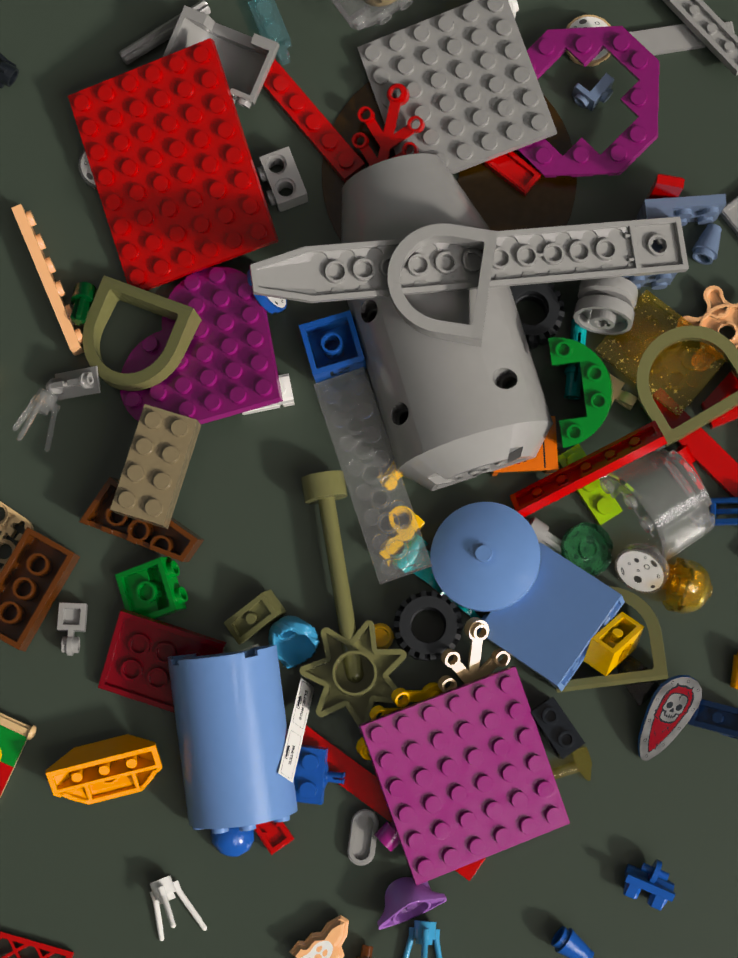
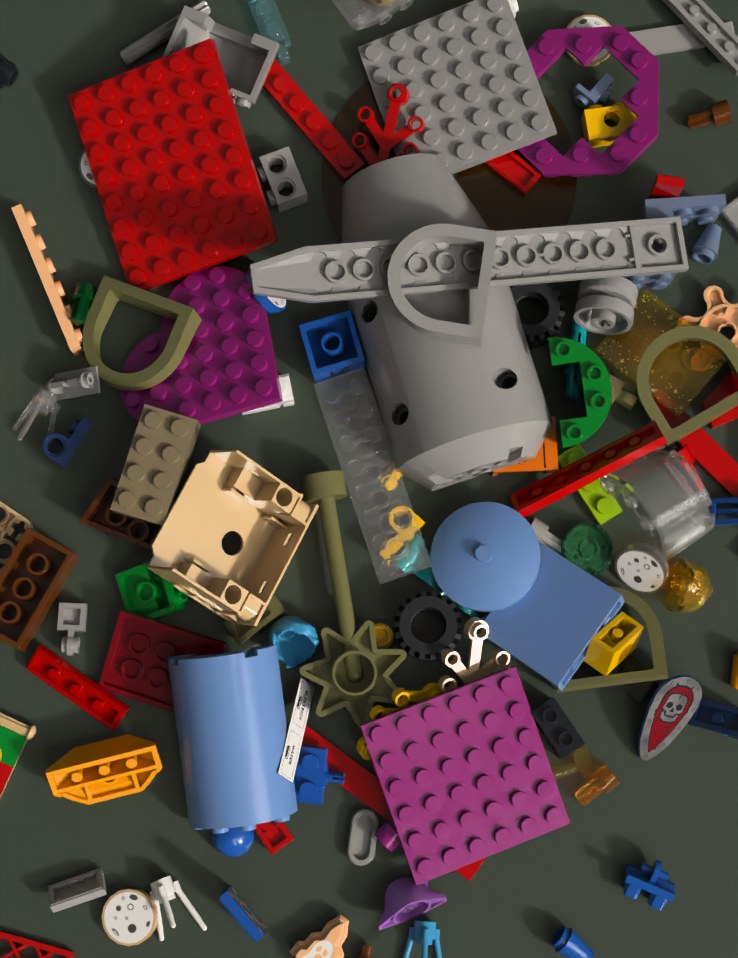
(77, 687): none -> red tile
(77, 890): none -> light grey plate
(78, 431): none -> dark blue plate
(129, 917): none -> white tile
(222, 497): none -> tan piece
(243, 914): none -> blue tile
(597, 132): none -> yellow brick
(603, 780): none -> clear orange piece
(717, 113): none -> reddish brown piece

